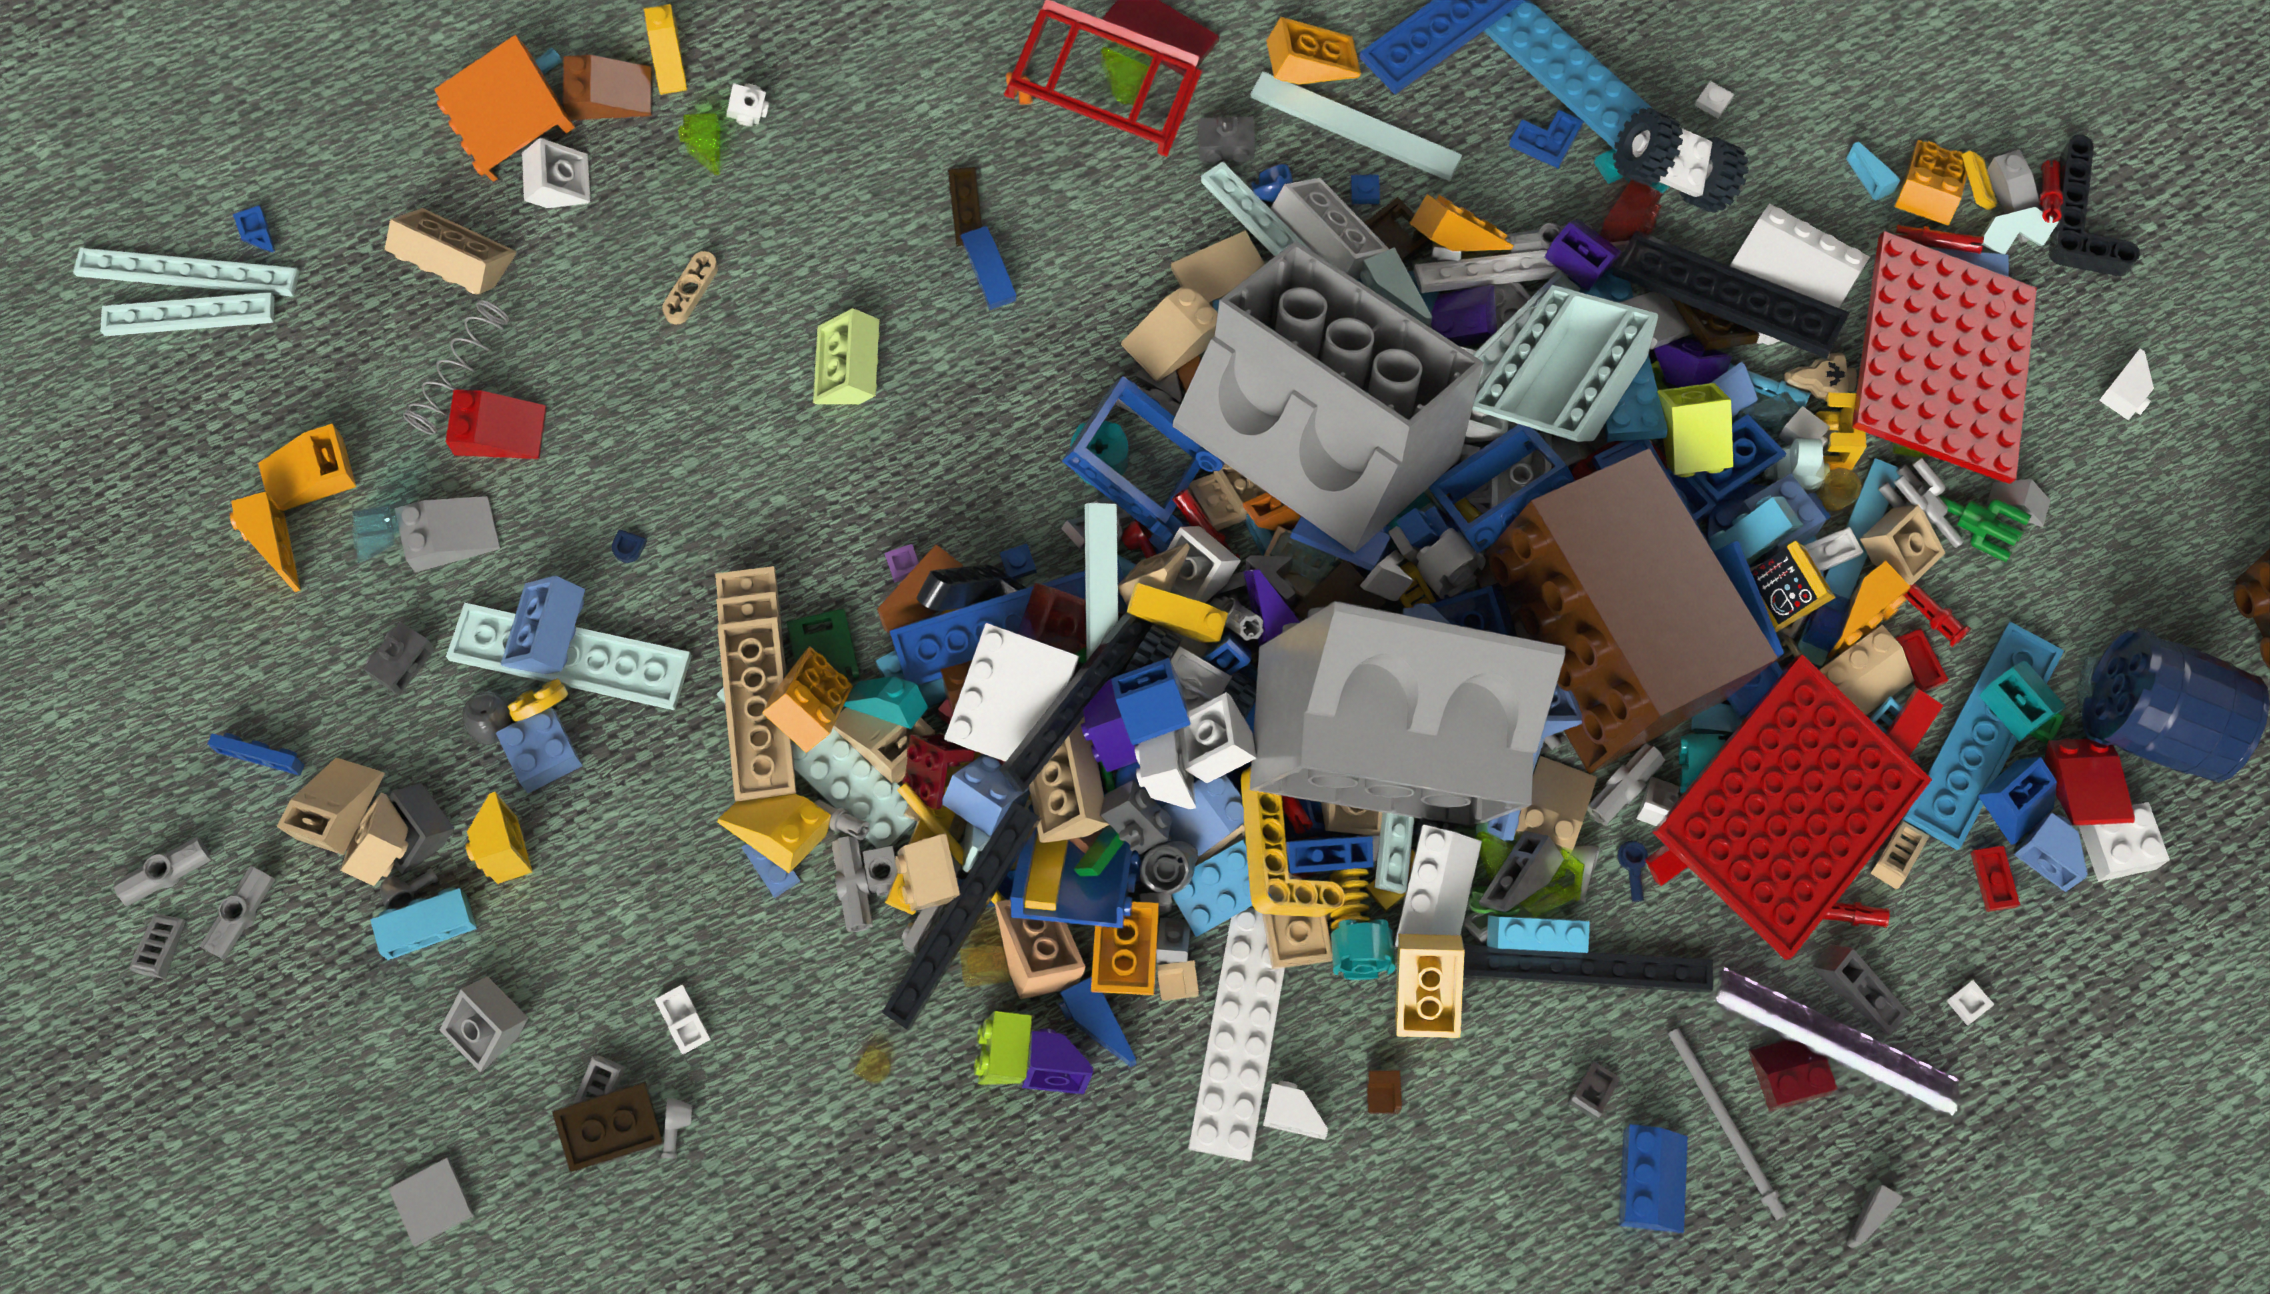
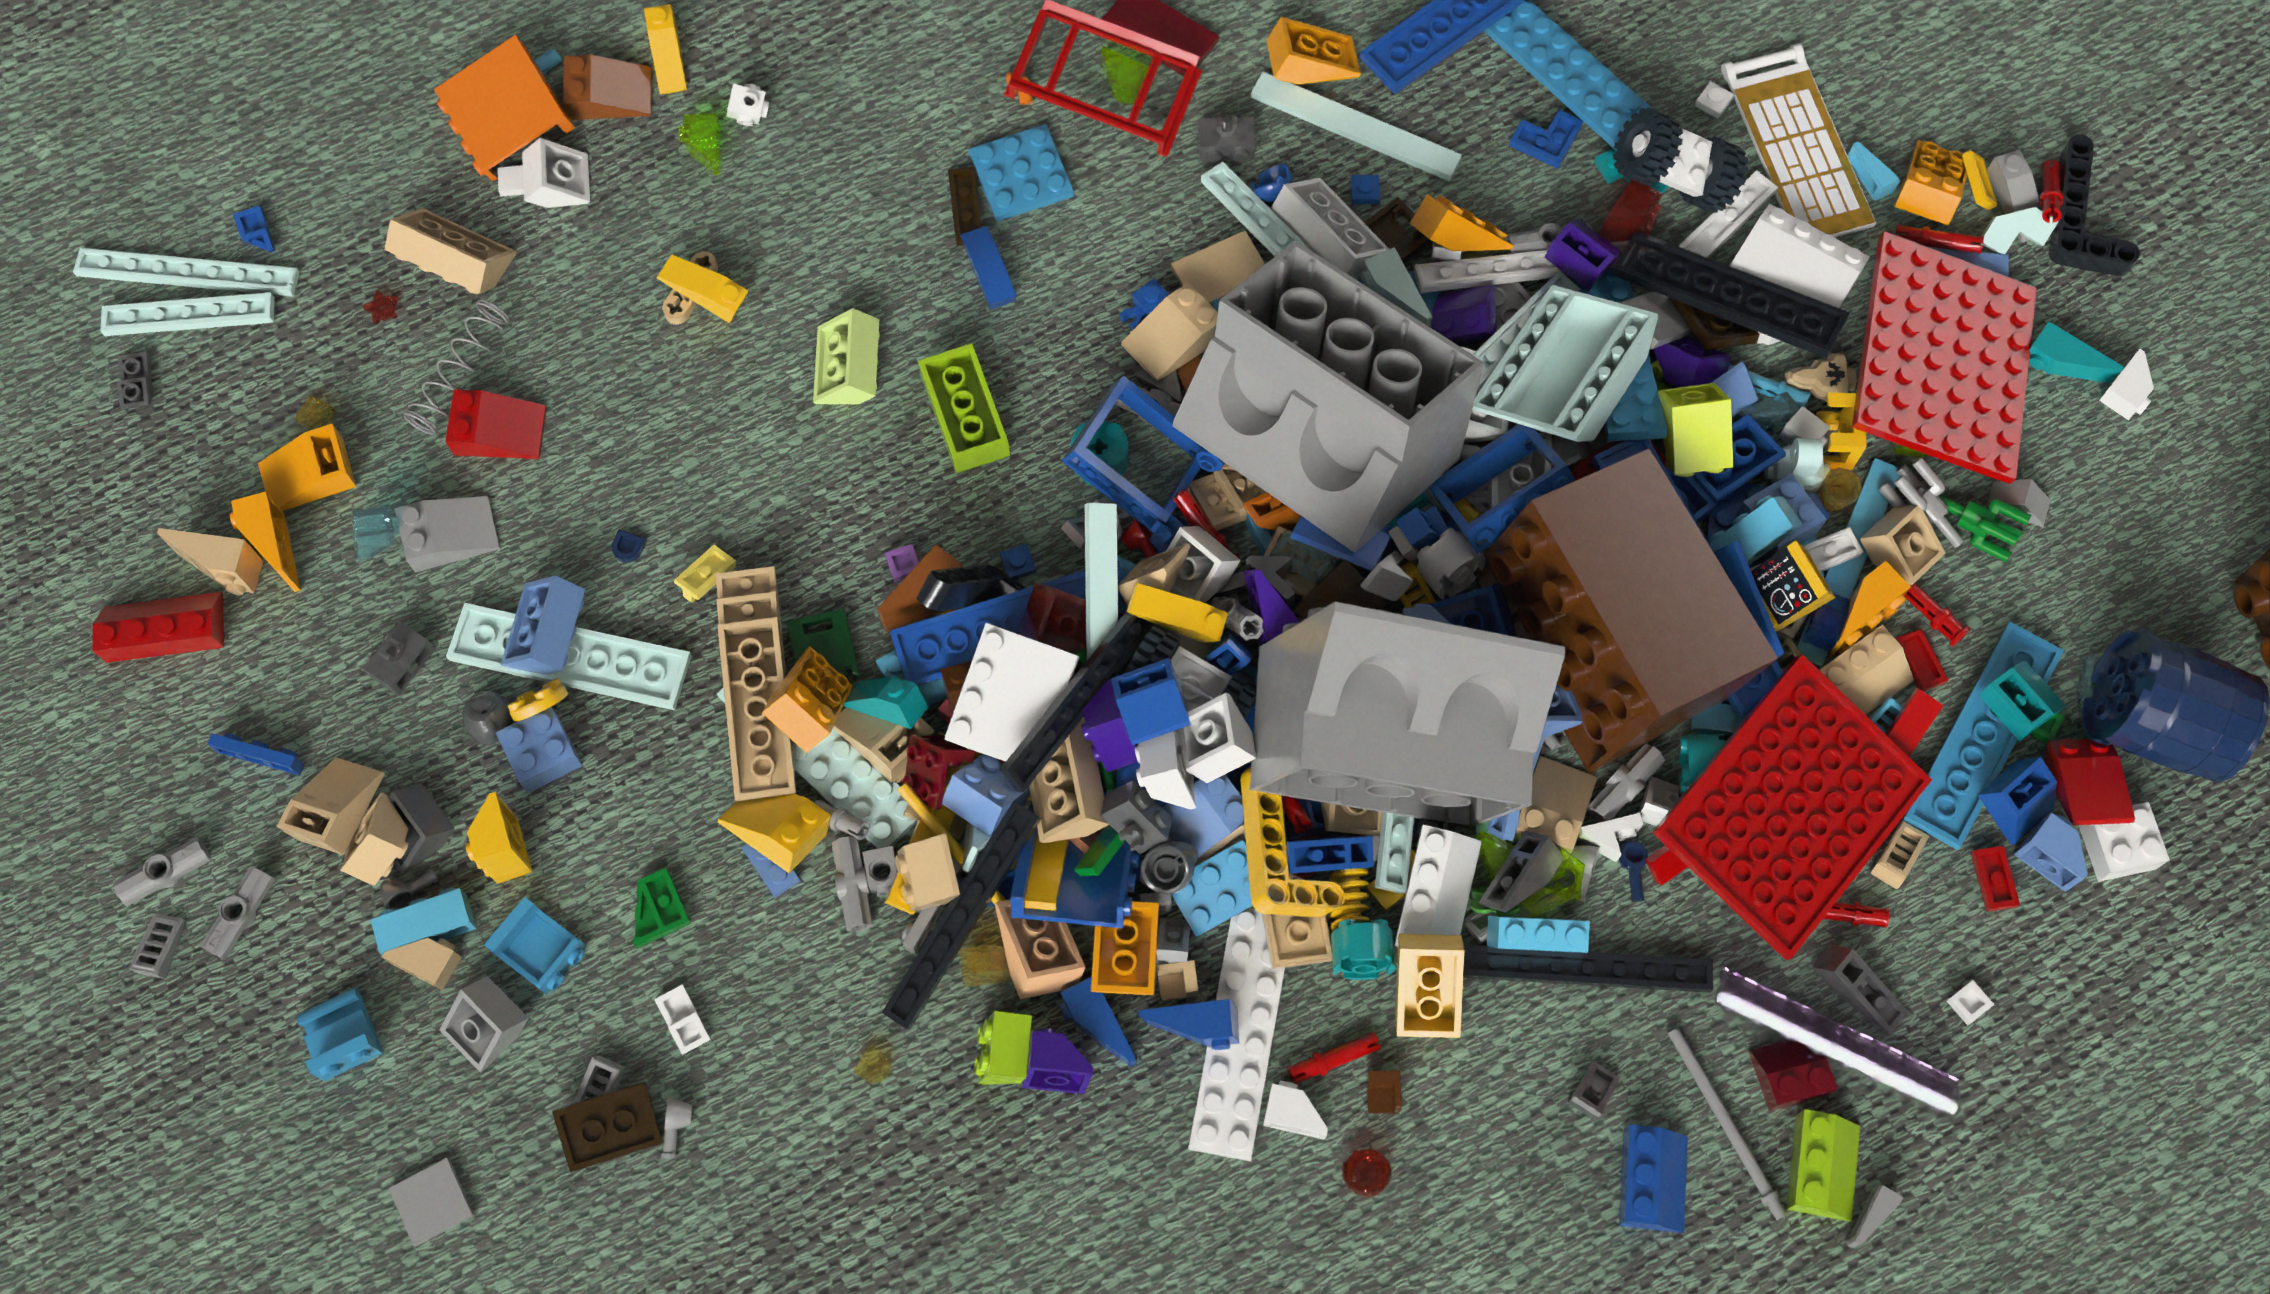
(135, 381): none -> flat silver slope
(159, 627): none -> red slope
(221, 558): none -> tan slope
(314, 414): none -> clear yellow tile
(339, 1035): none -> dark azure piece
(385, 313): none -> clear red plate
(426, 960): none -> tan slope
(510, 180): none -> white tile
(536, 946): none -> dark azure panel
(658, 908): none -> green wing
(701, 574): none -> light yellow plate
(704, 287): none -> yellow slope
(964, 408): none -> lime brick
(1021, 172): none -> dark azure plate
(1144, 302): none -> blue brick
(1204, 1022): none -> blue slope
(1333, 1058): none -> red pin
(1366, 1173): none -> clear red hair
(1605, 833): none -> white slope
(1725, 223): none -> white plate
(1799, 143): none -> flag
(1823, 1165): none -> lime slope
(2065, 355): none -> teal slope

